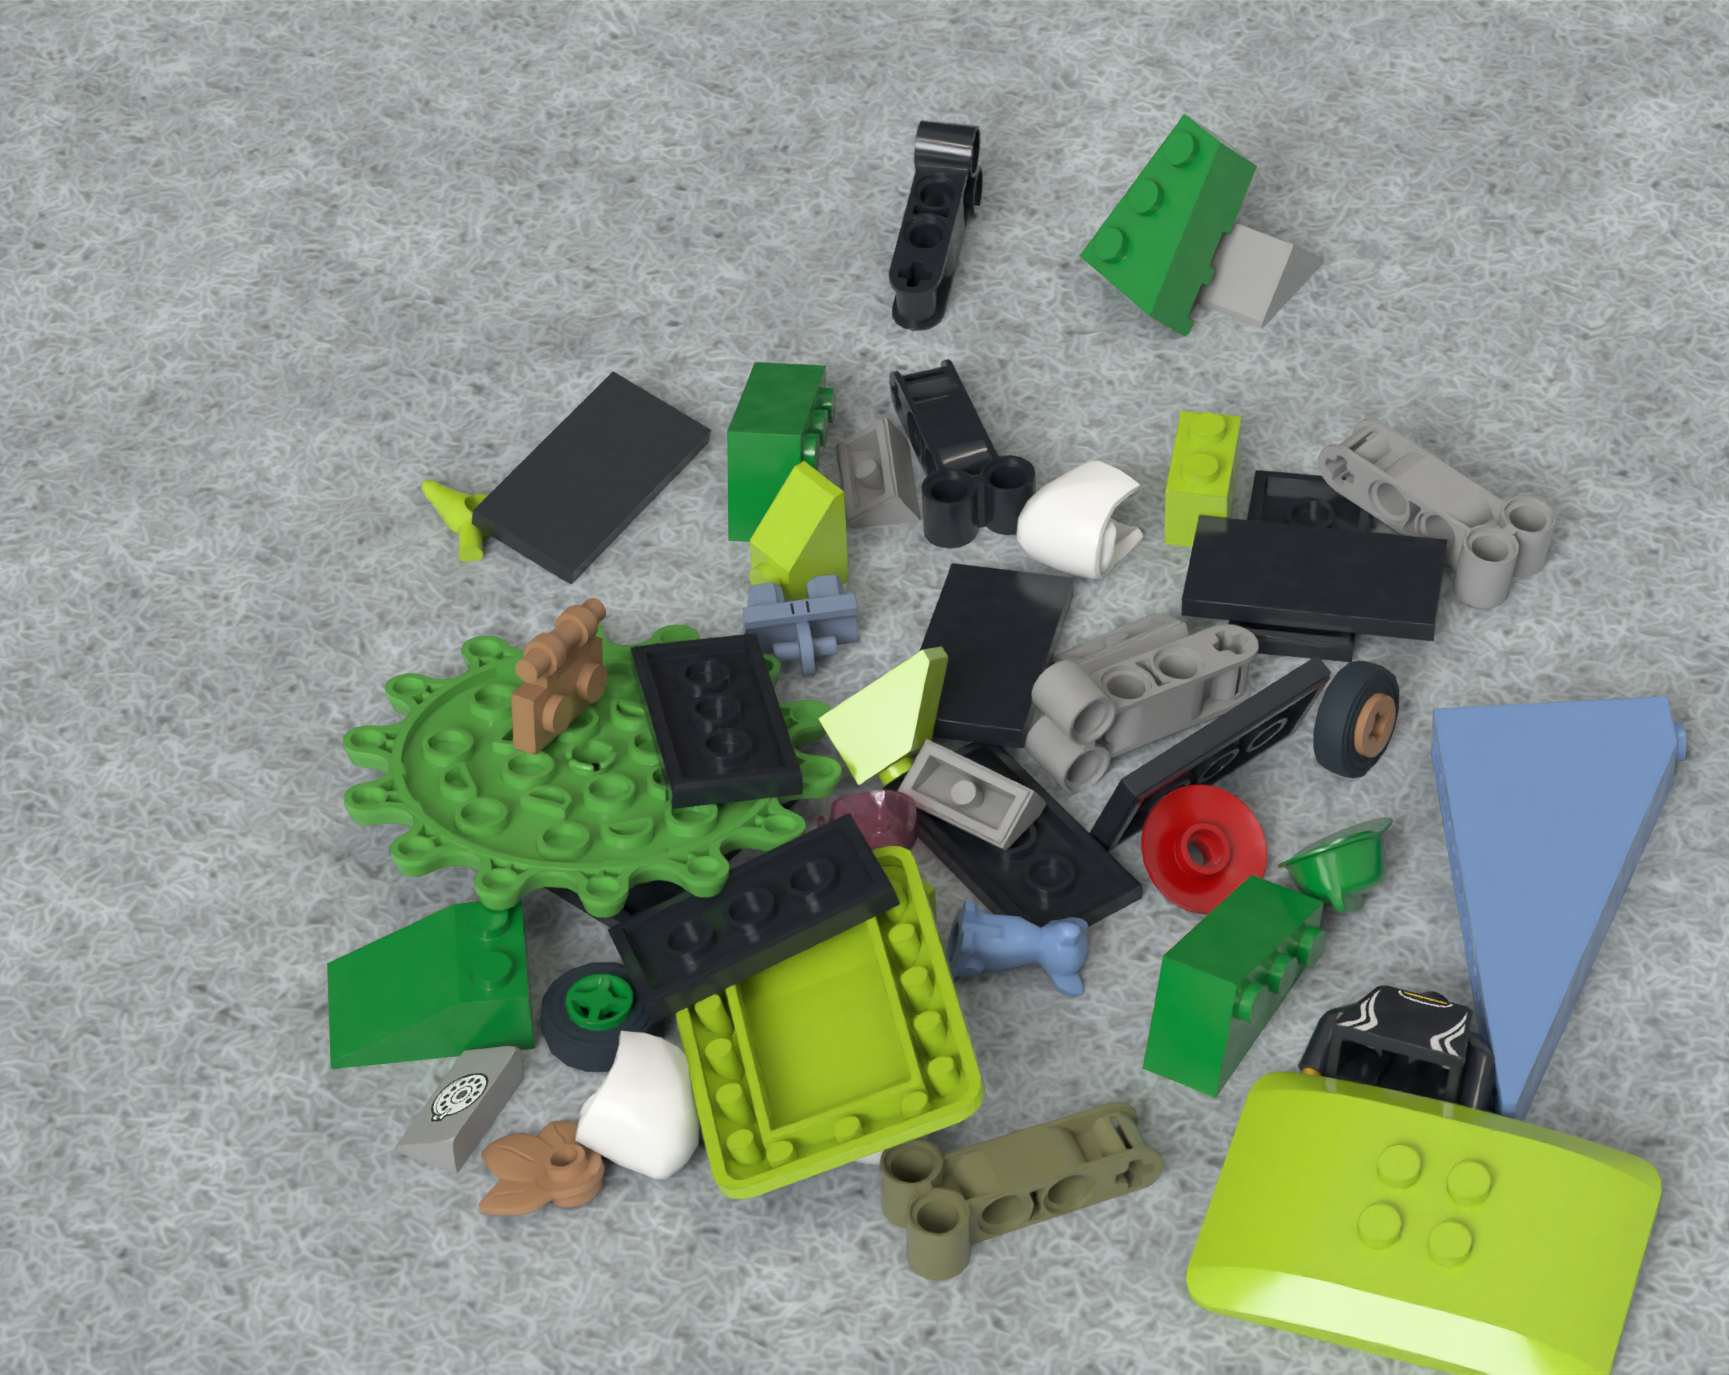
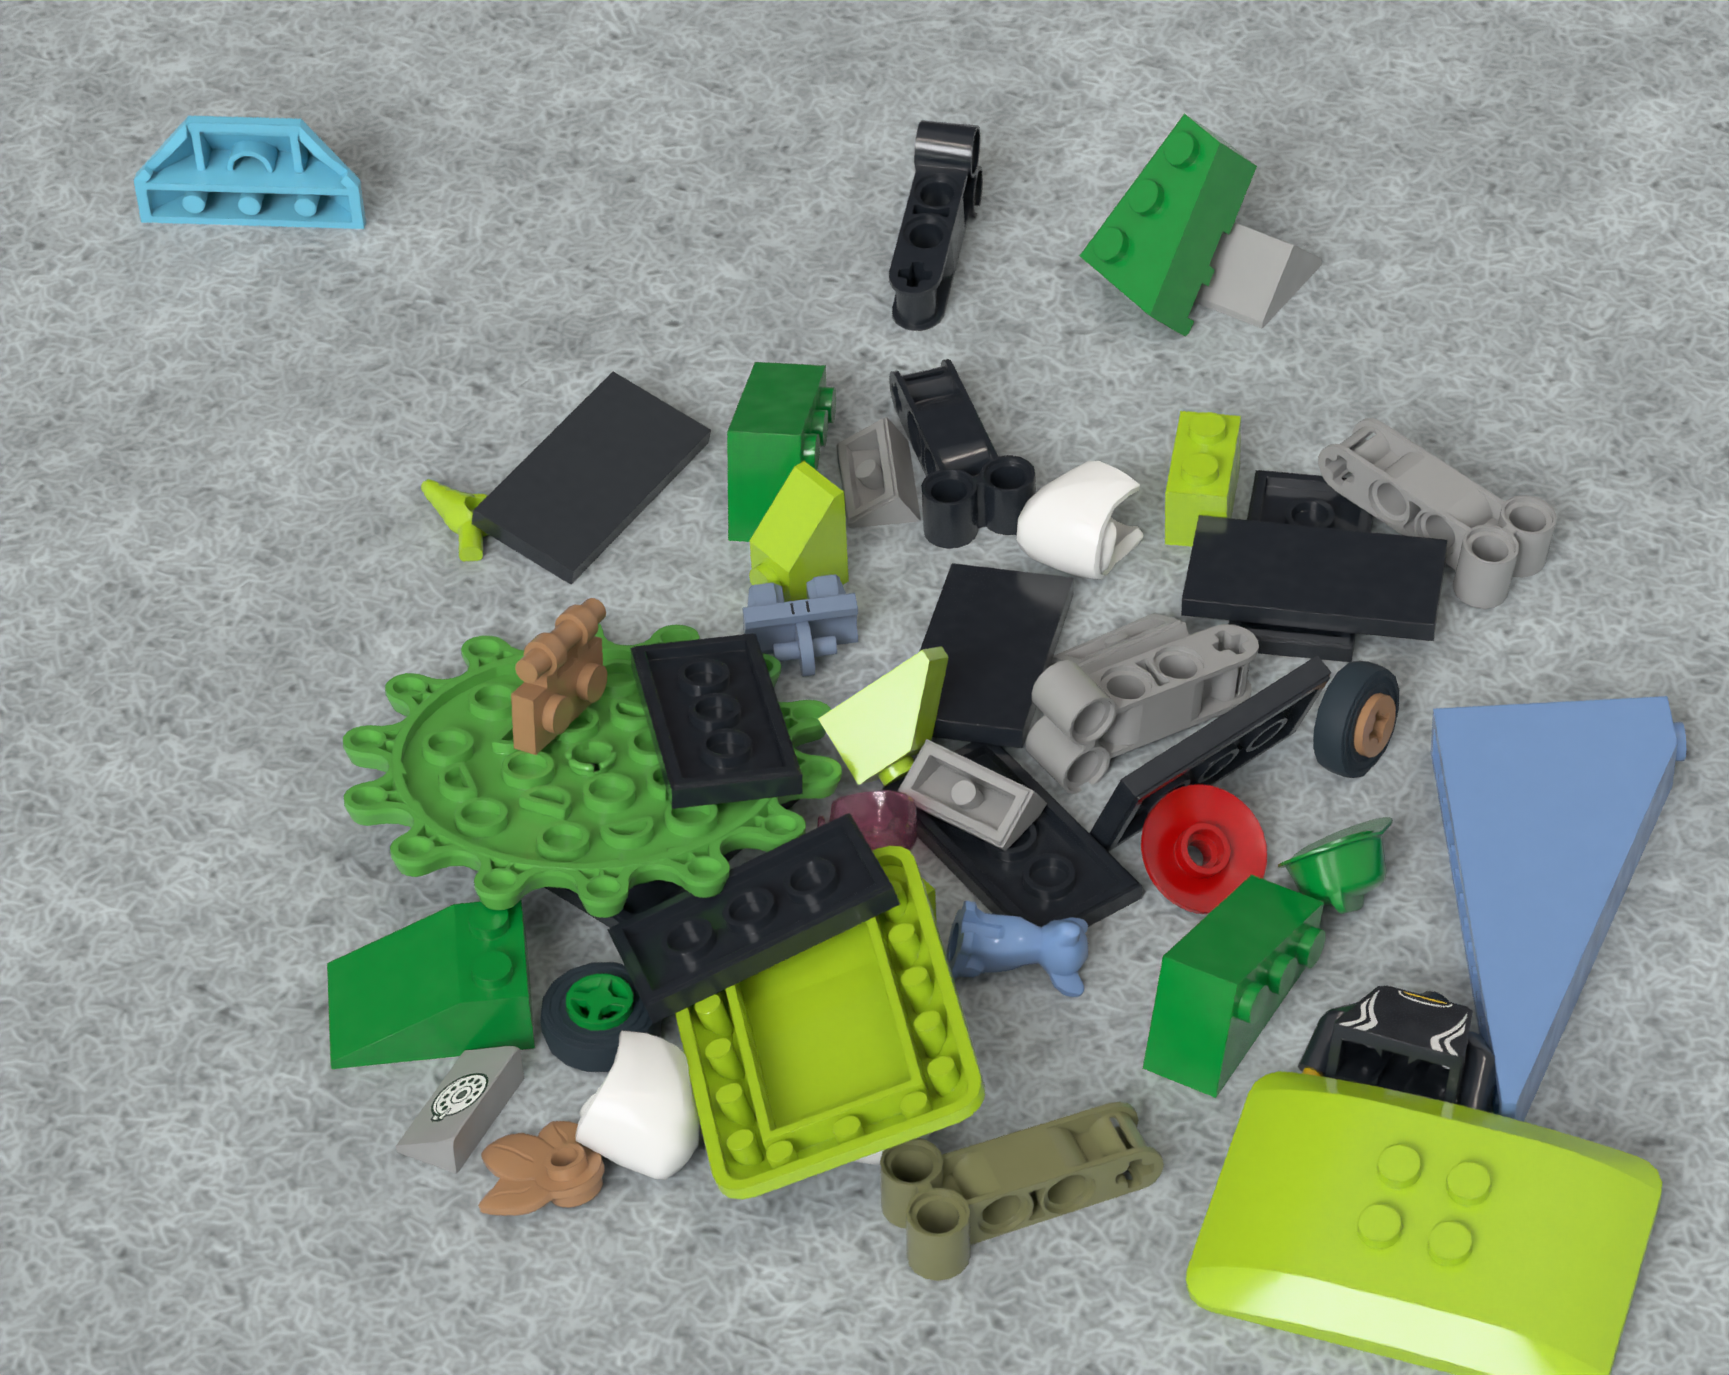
(248, 176): none -> medium azure wedge

